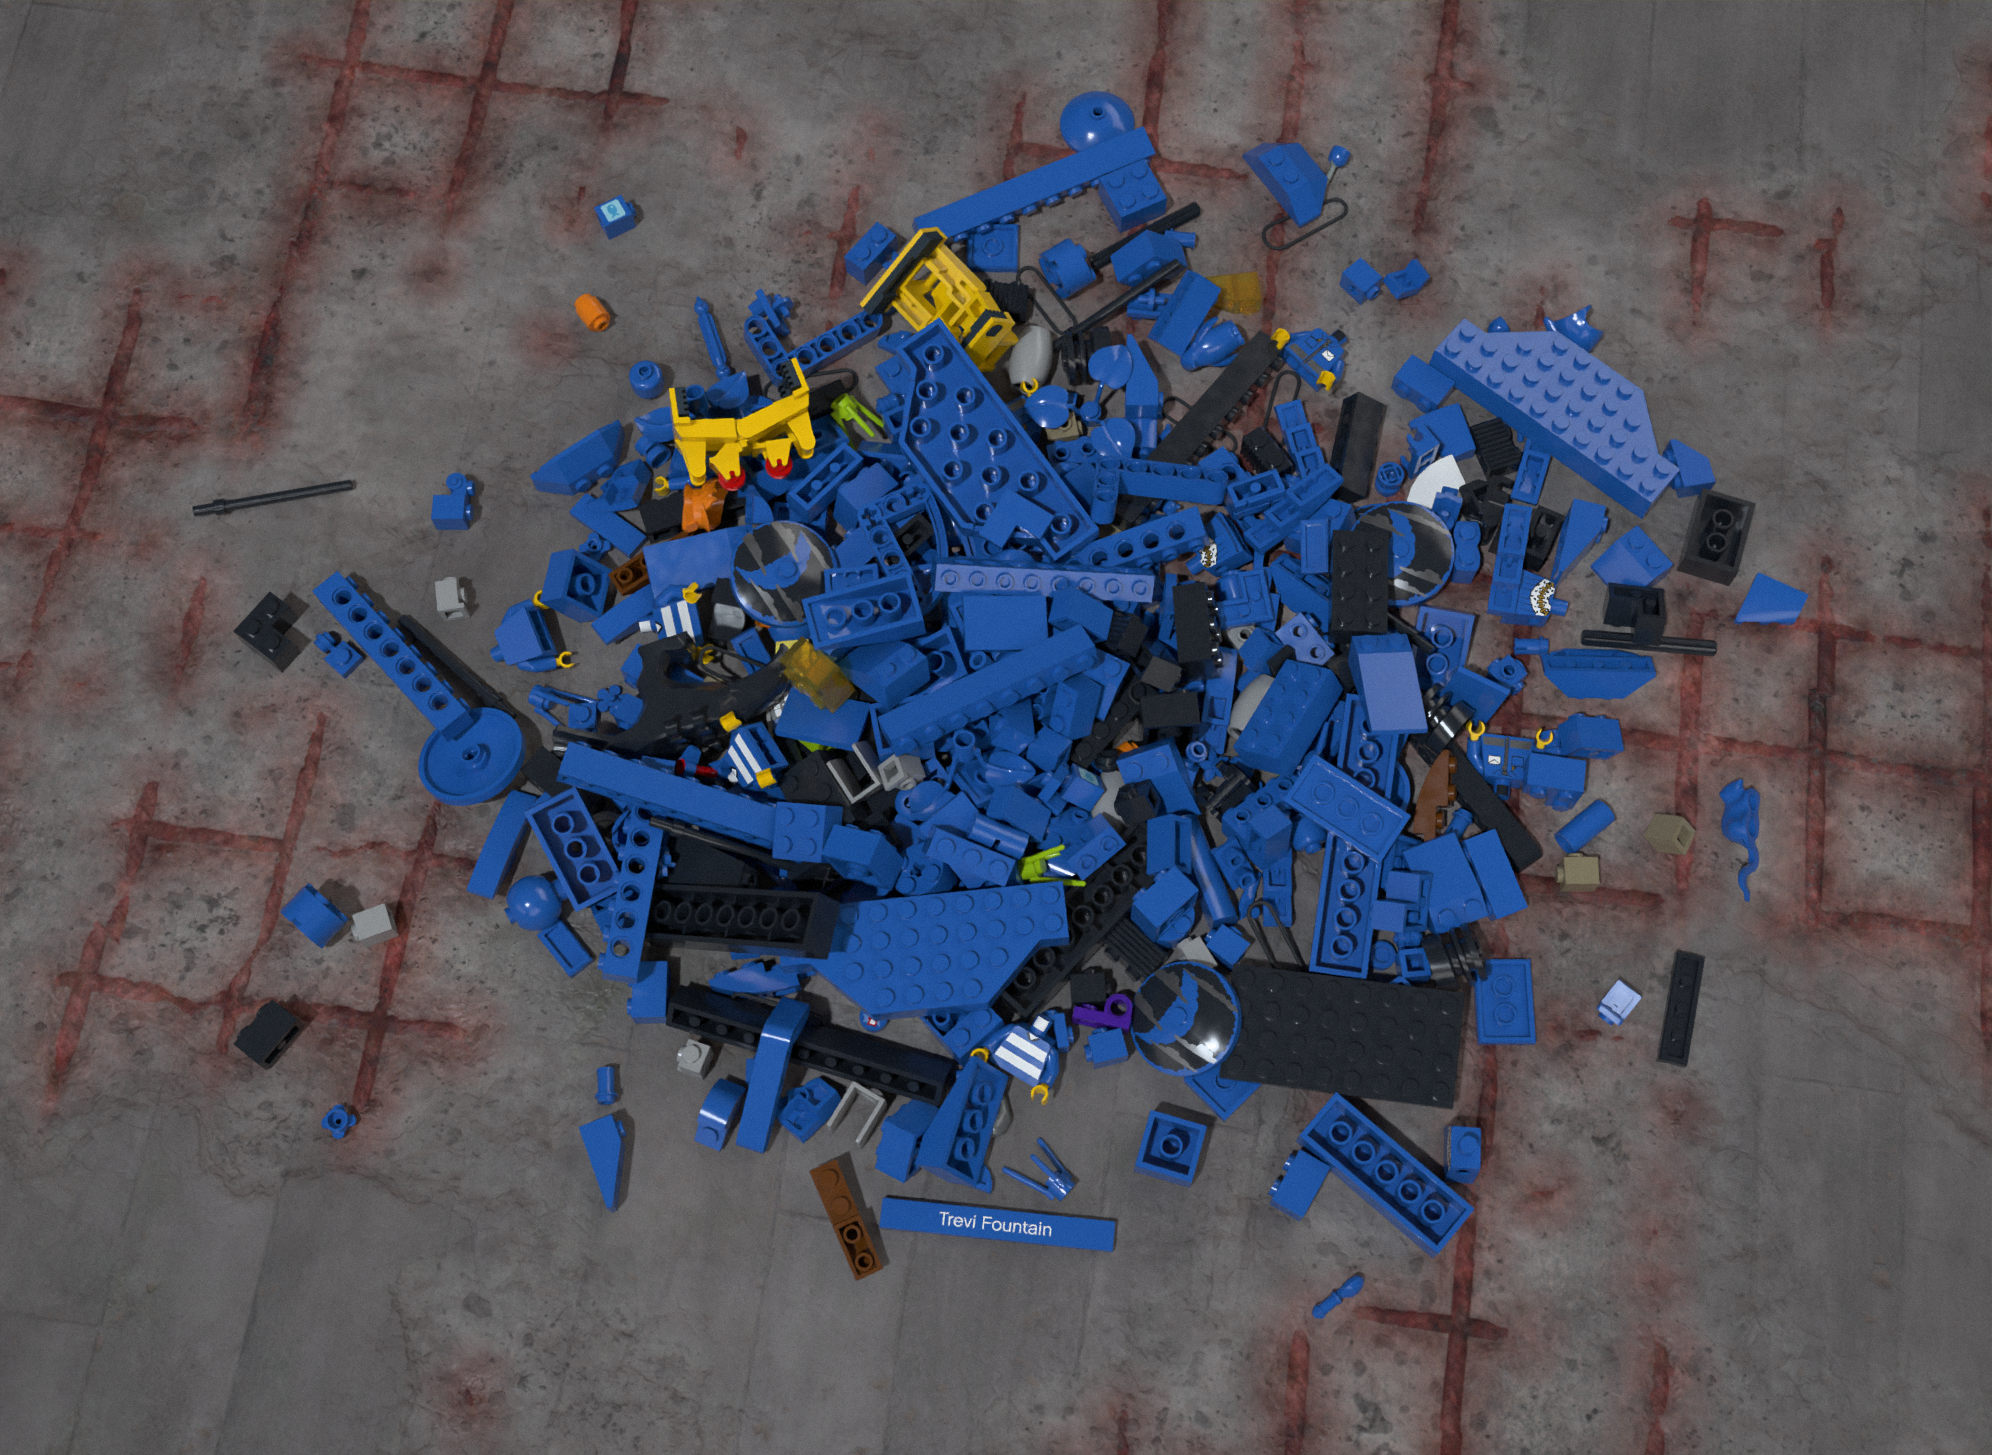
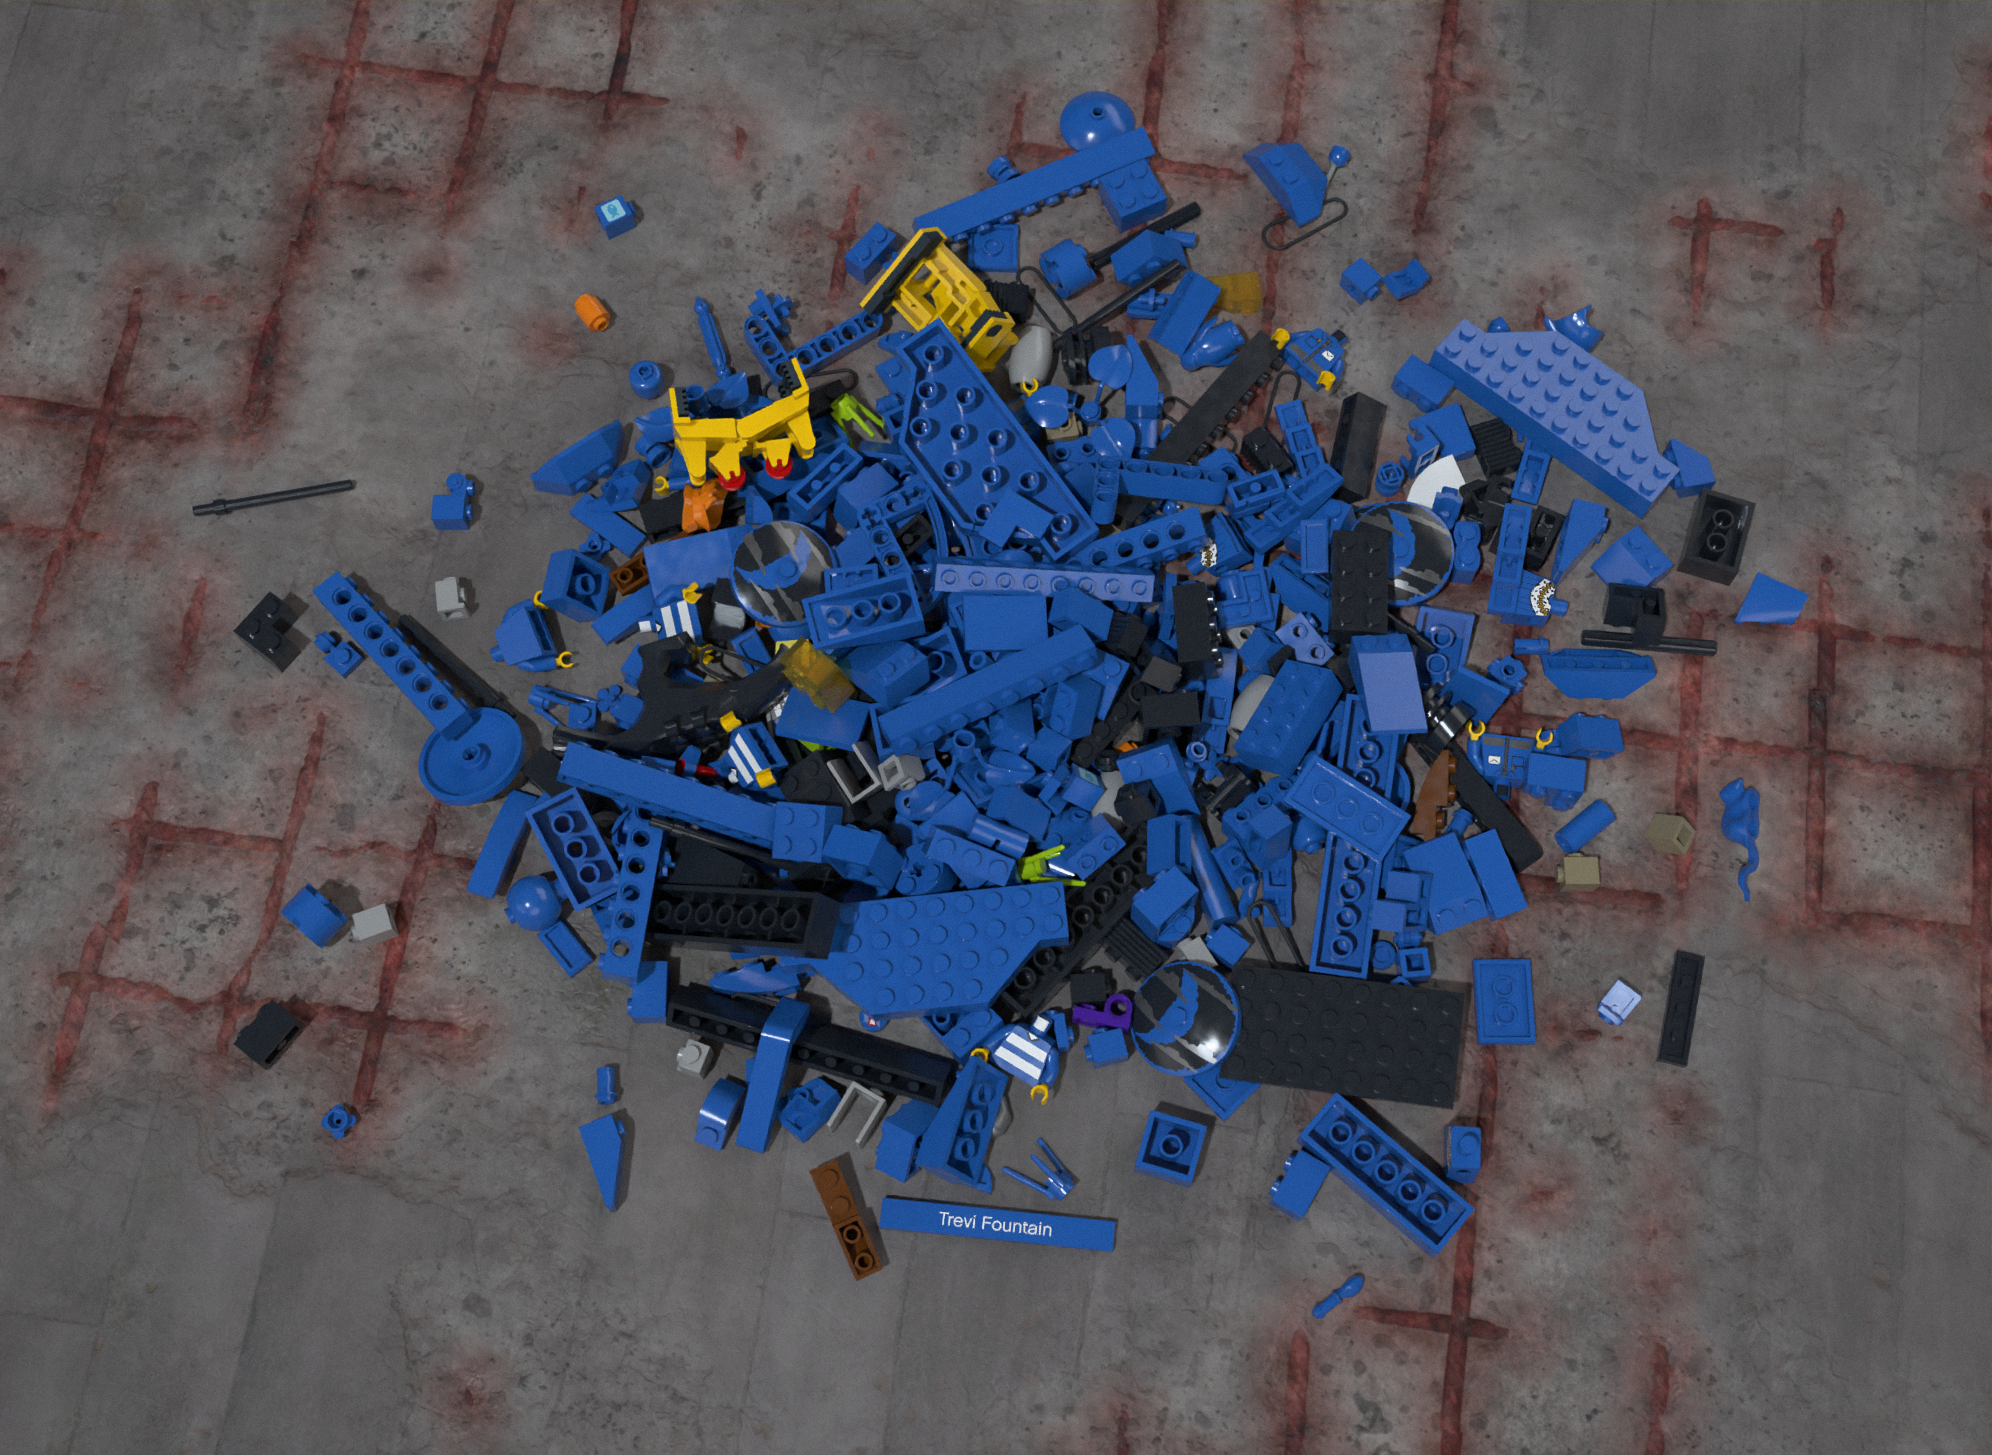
(1001, 170): none -> blue wheel
(1455, 958): black wheel -> none

